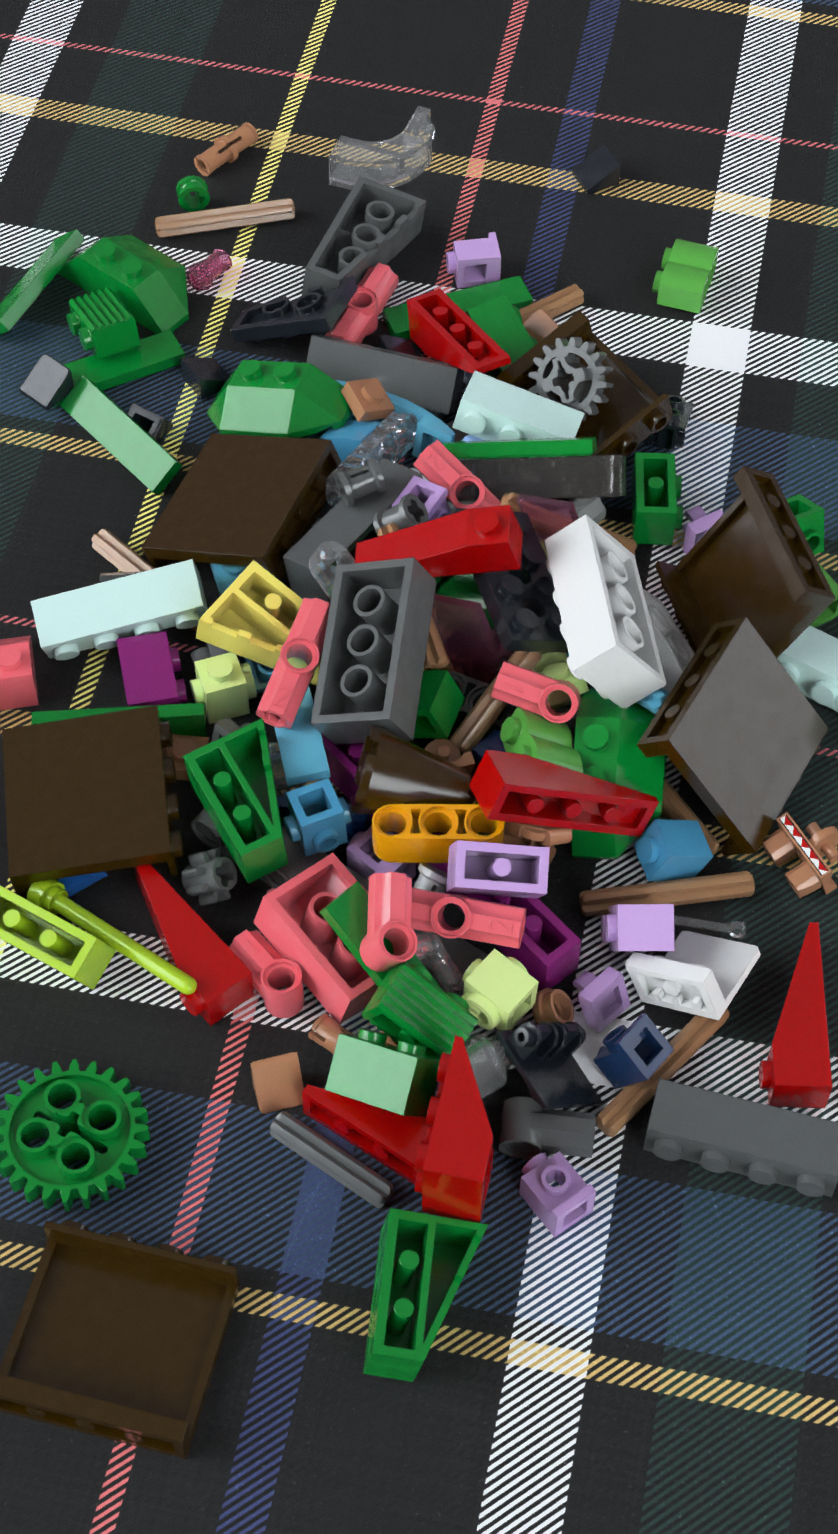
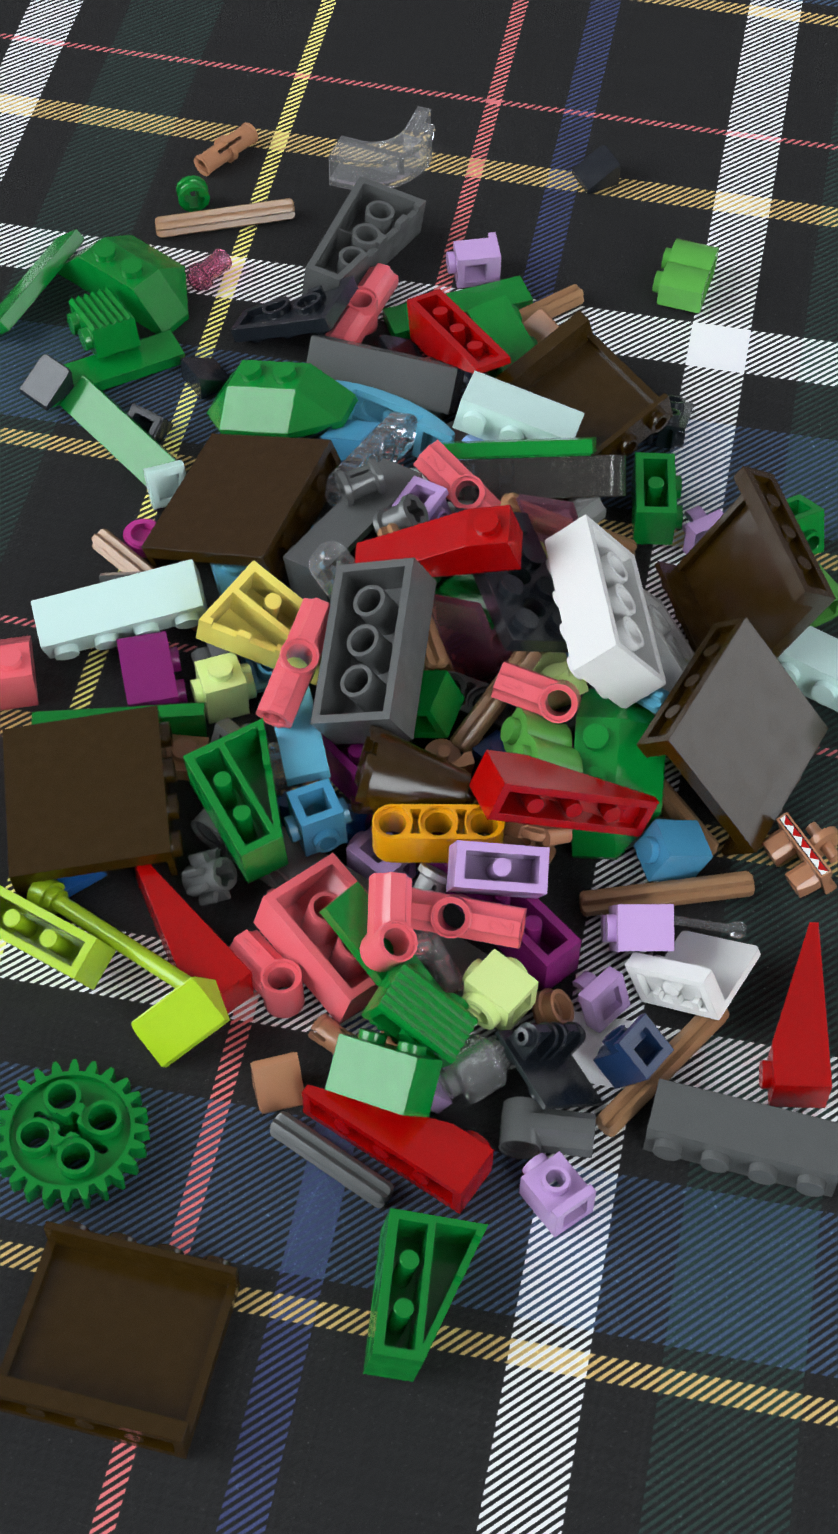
(136, 534): none -> dark pink tile
(163, 482): none -> light aqua tile
(181, 1019): none -> lime slope
(367, 399): nougat plate -> none
(458, 1144): red slope -> none
(566, 366): dark grey gear -> none

